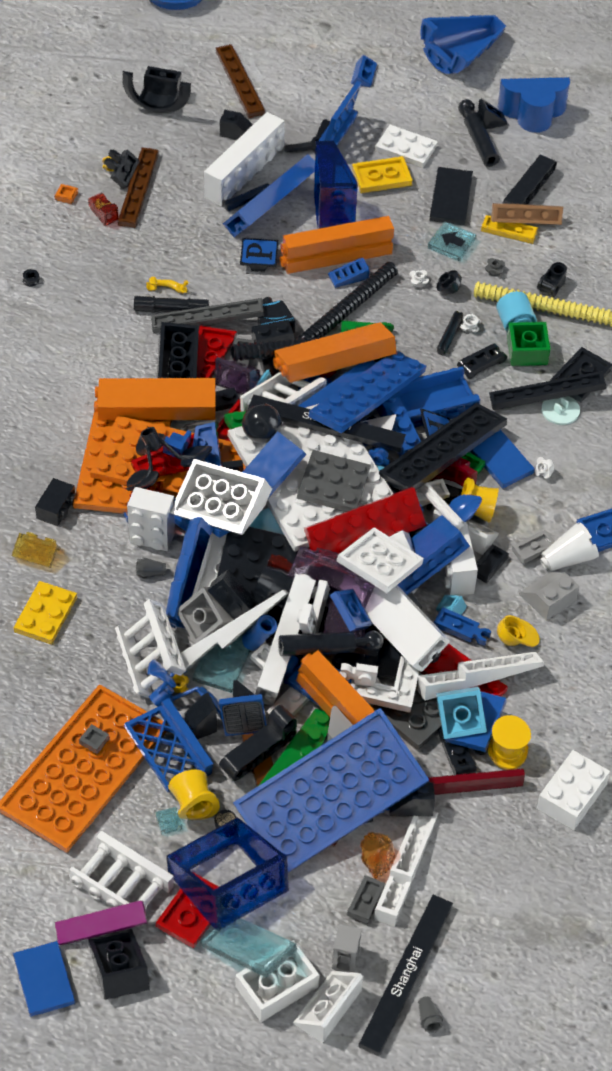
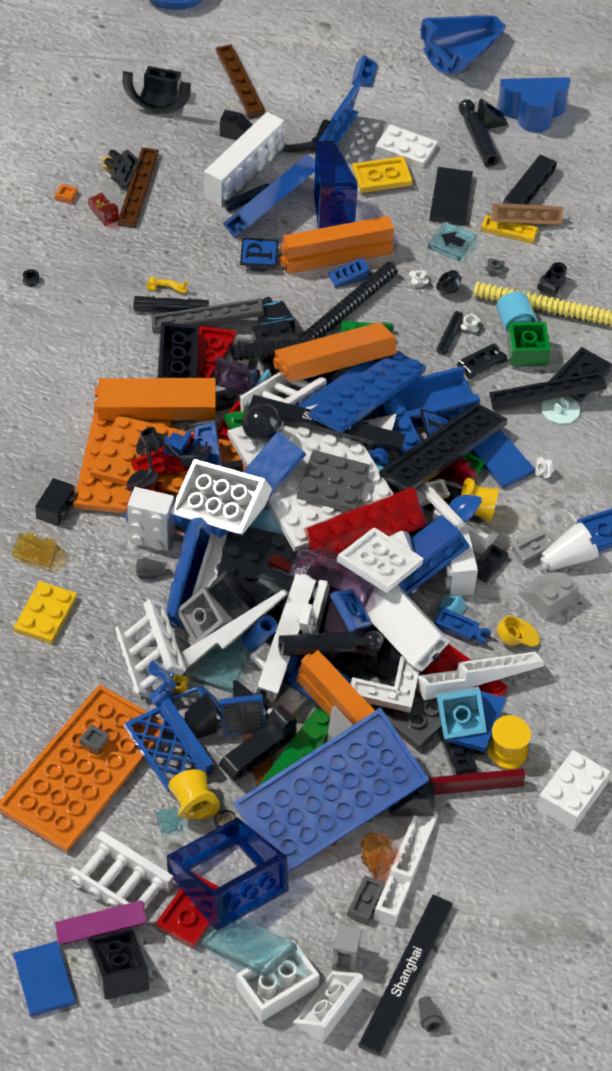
(362, 673): white plate -> none

